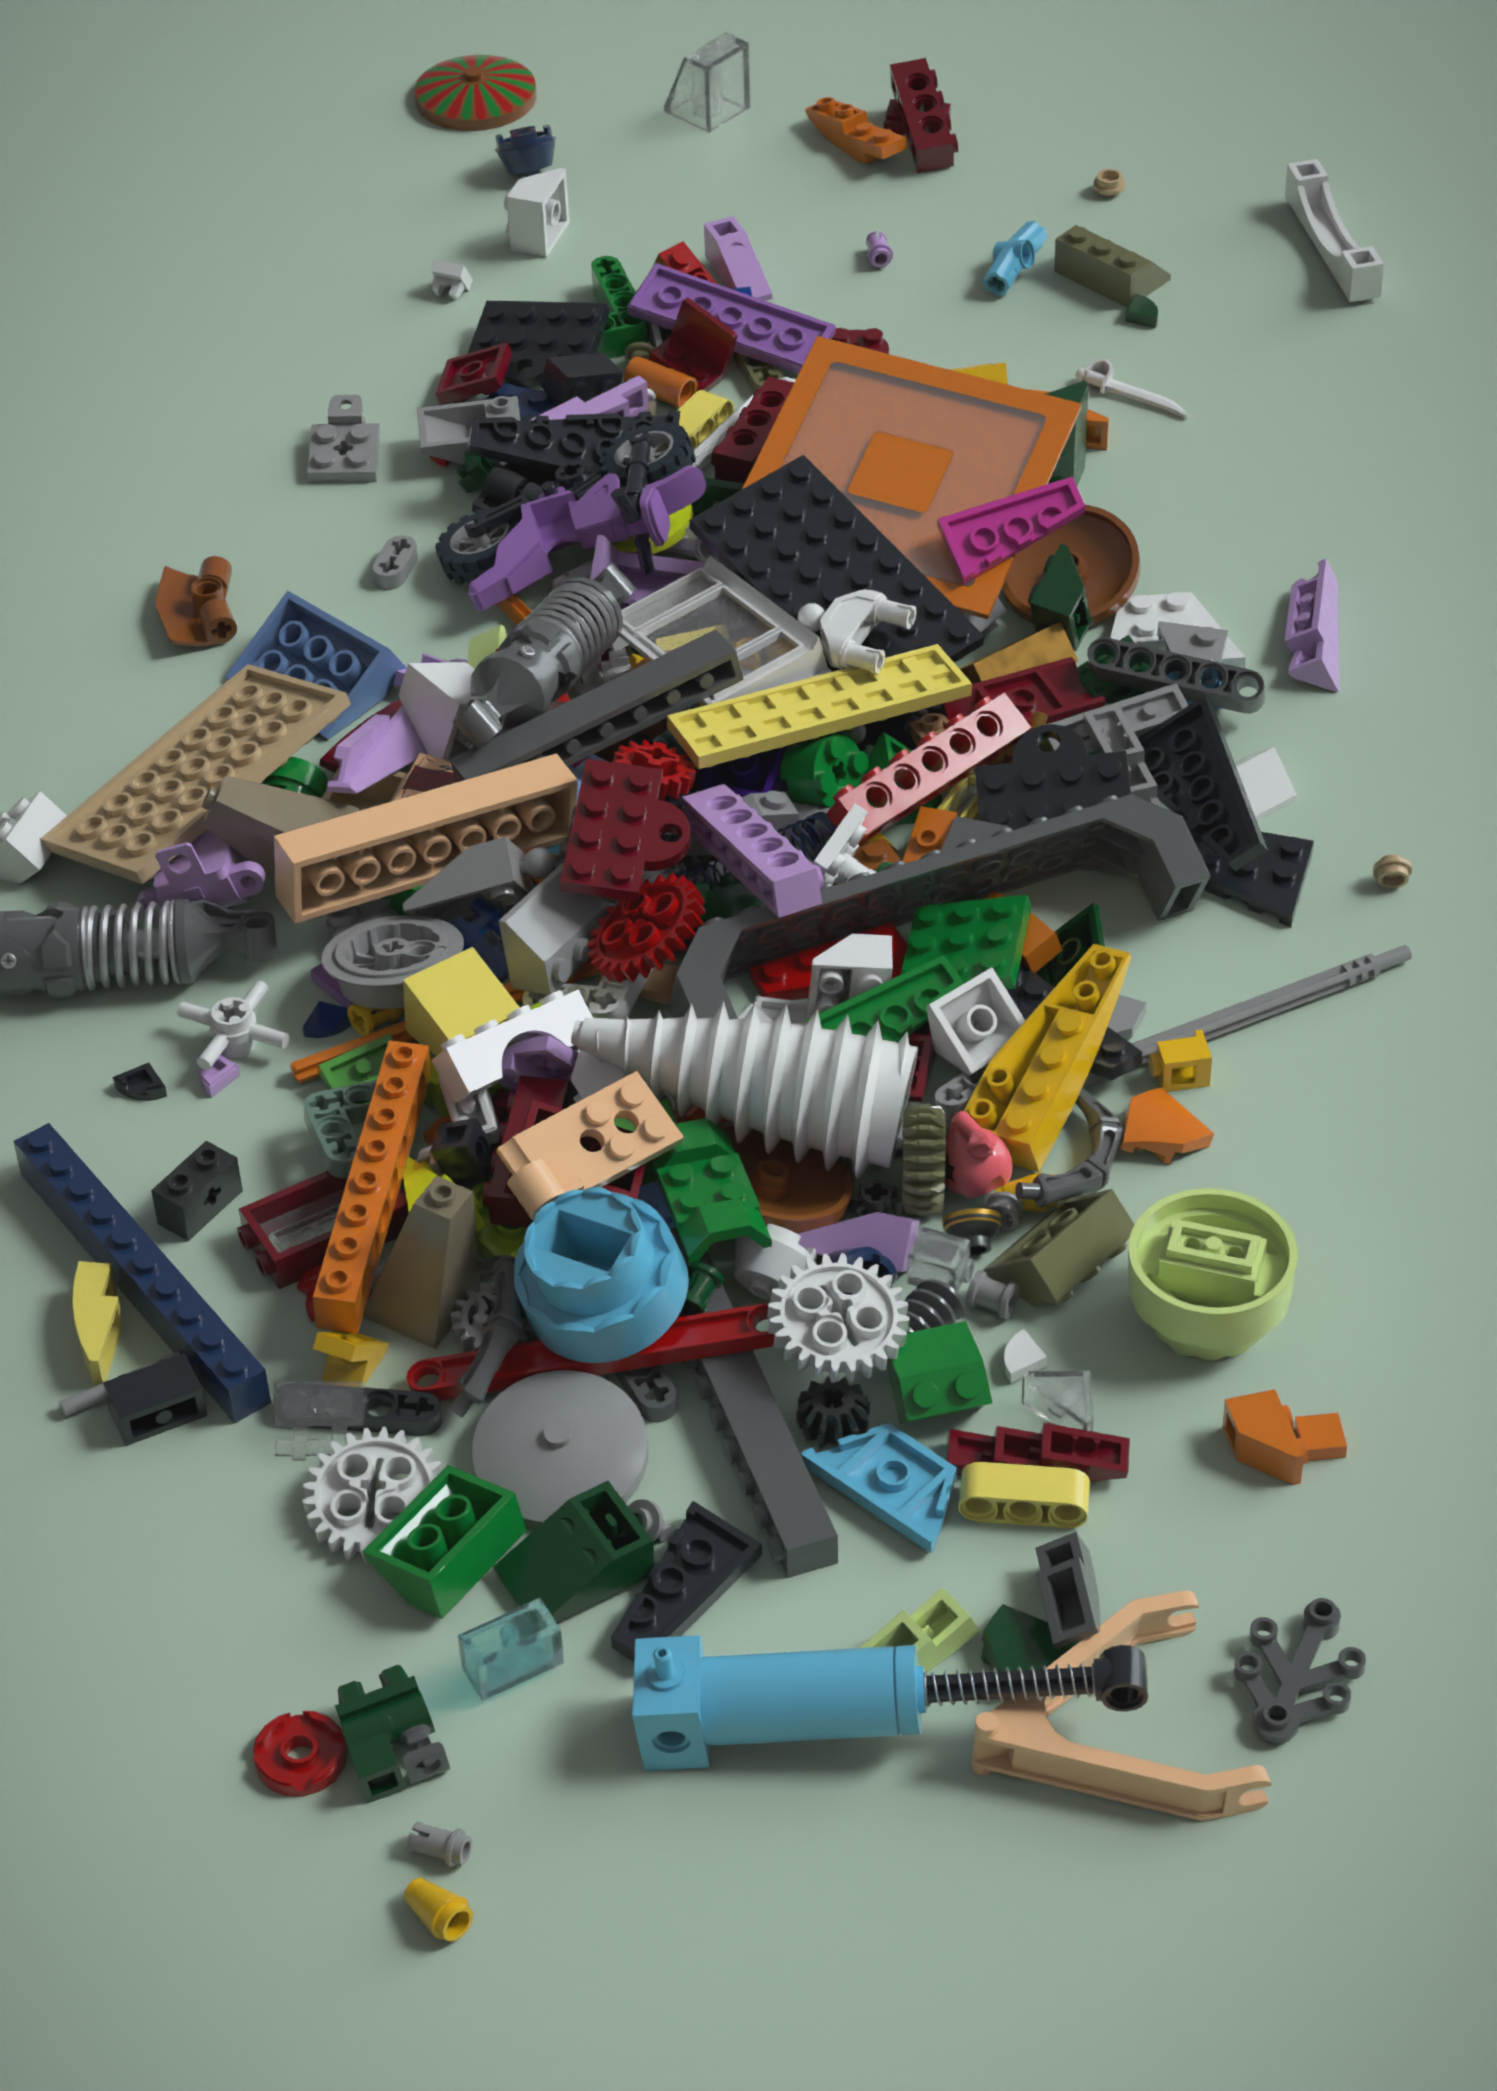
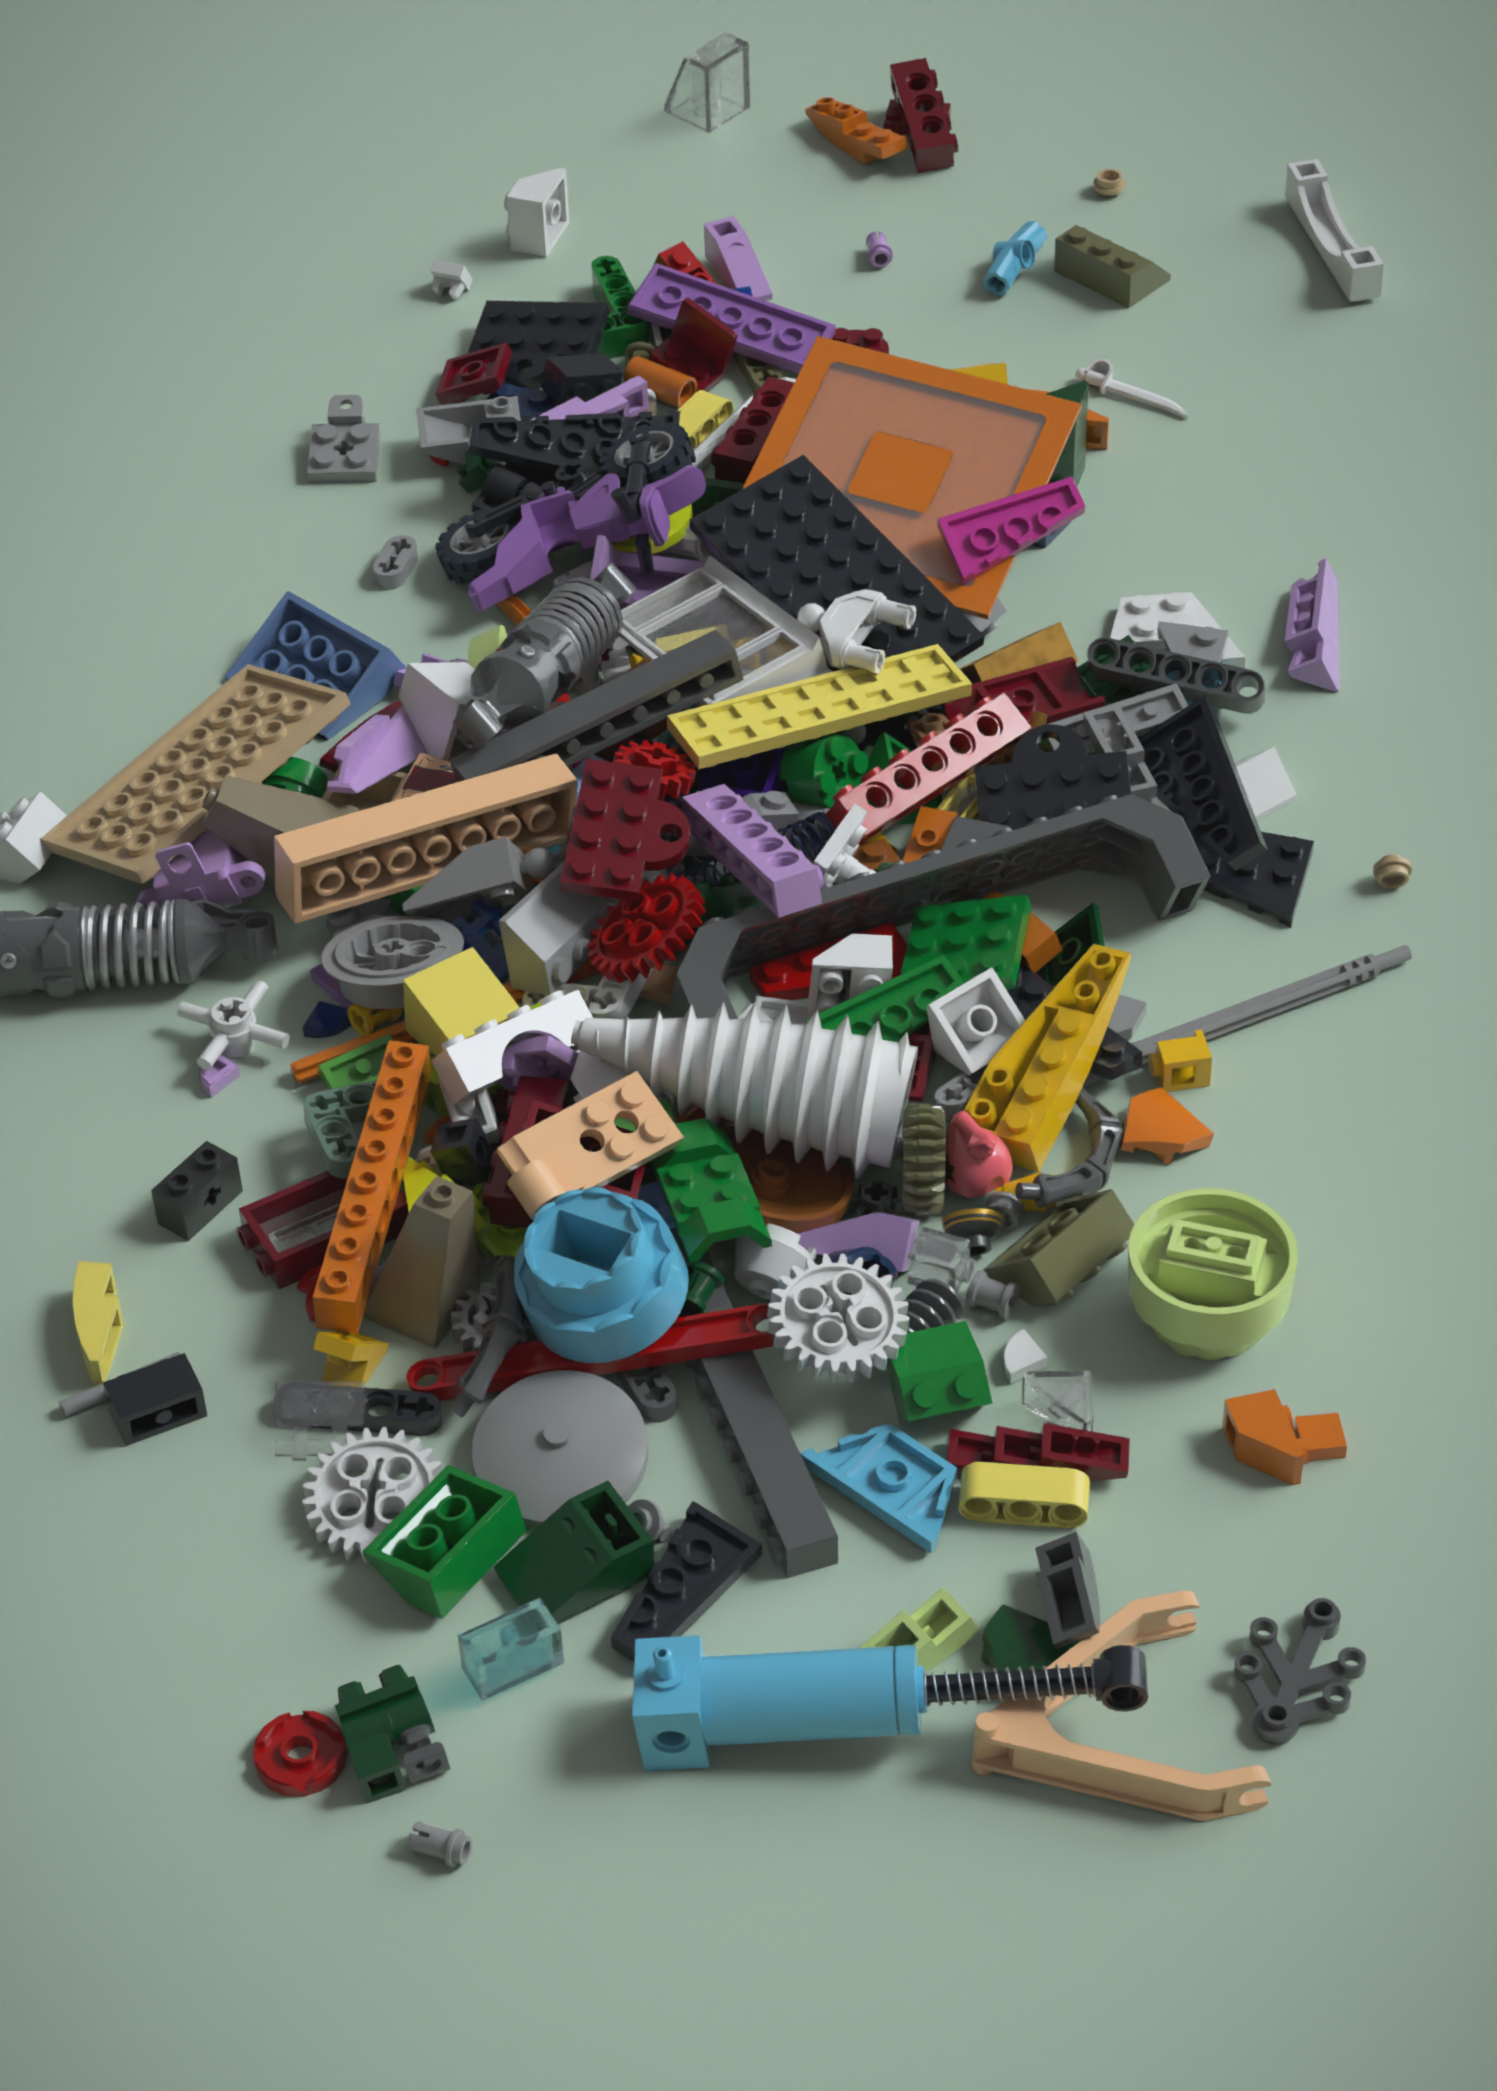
(140, 1083): black tile -> none
(143, 1273): dark blue brick -> none
(196, 606): dark orange panel -> none
(439, 1909): yellow cone -> none
(475, 92): dish -> none
(526, 150): dark blue cone -> none
(832, 1411): pearl dark grey gear -> none
(1061, 597): dark green slope -> none
(1103, 555): dark orange dish -> none
(1142, 311): dark green tile -> none

